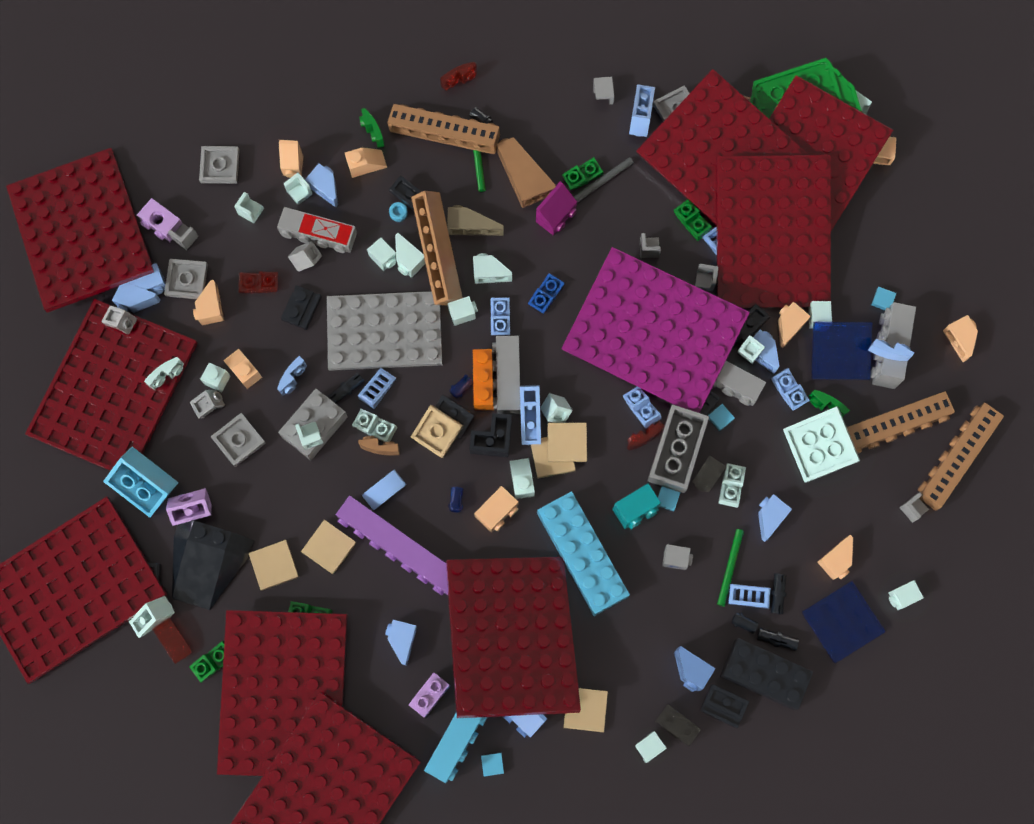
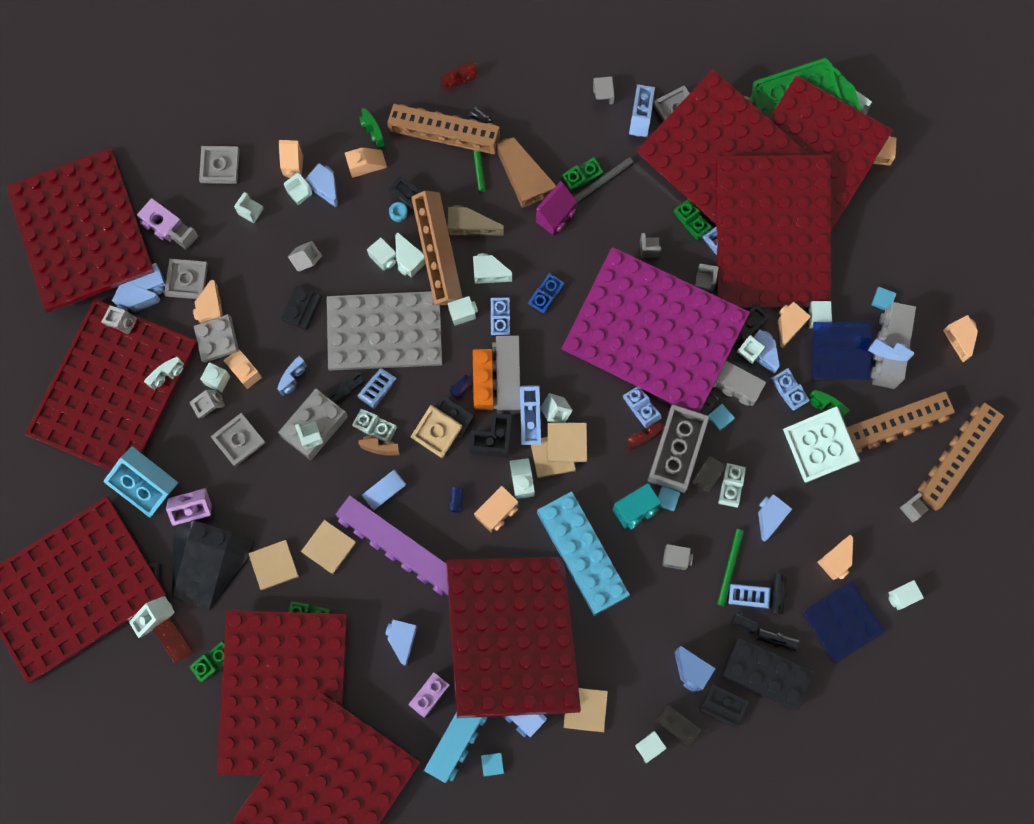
(216, 338): none -> light grey plate
(258, 283): clear red slope -> none
(317, 229): light grey brick -> none

